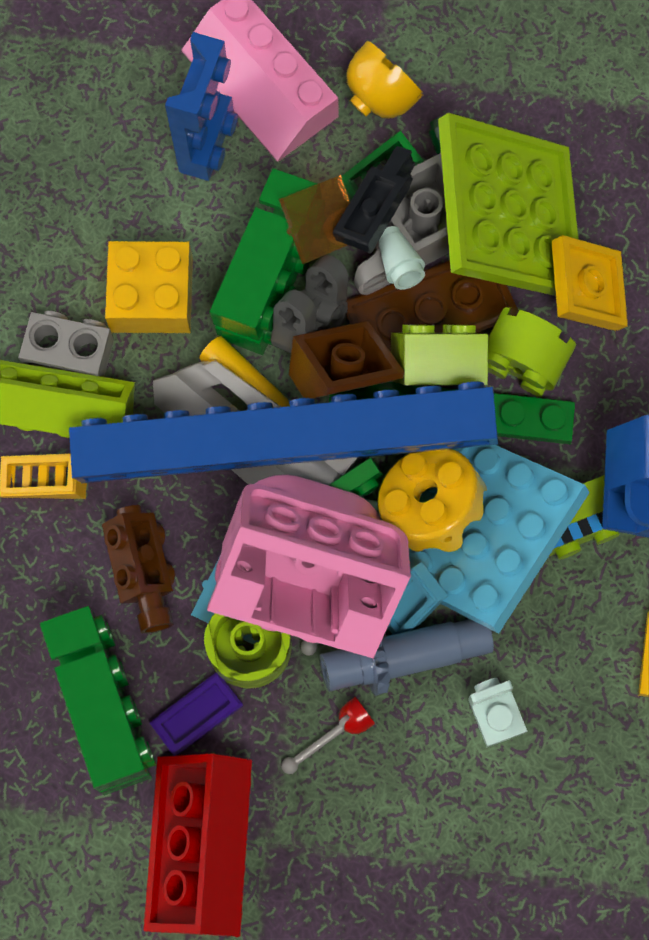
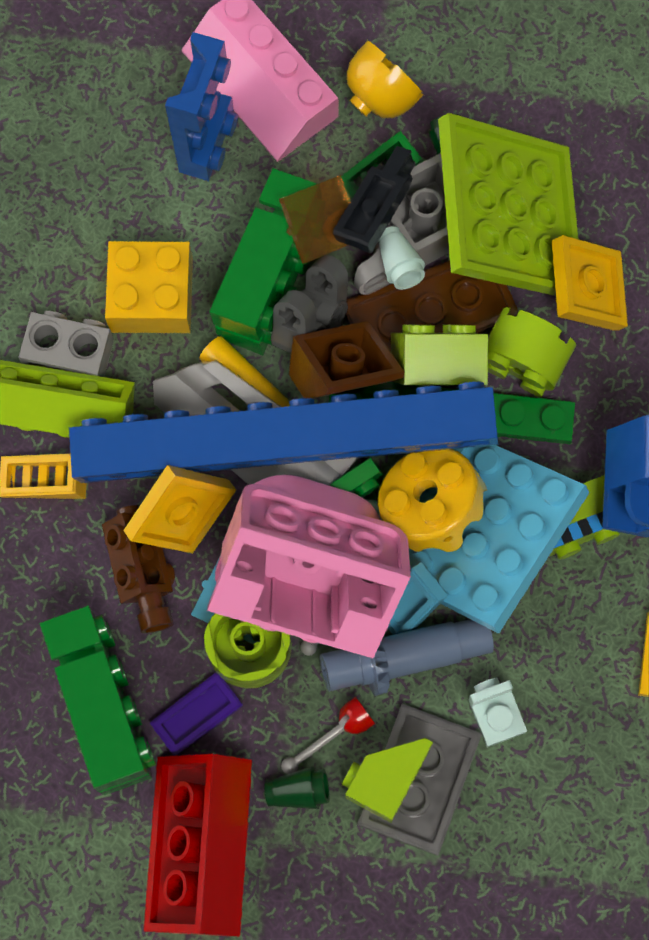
(179, 509): none -> yellow plate
(299, 789): none -> dark green cone
(385, 778): none -> lime slope
(438, 784): none -> flat silver tile

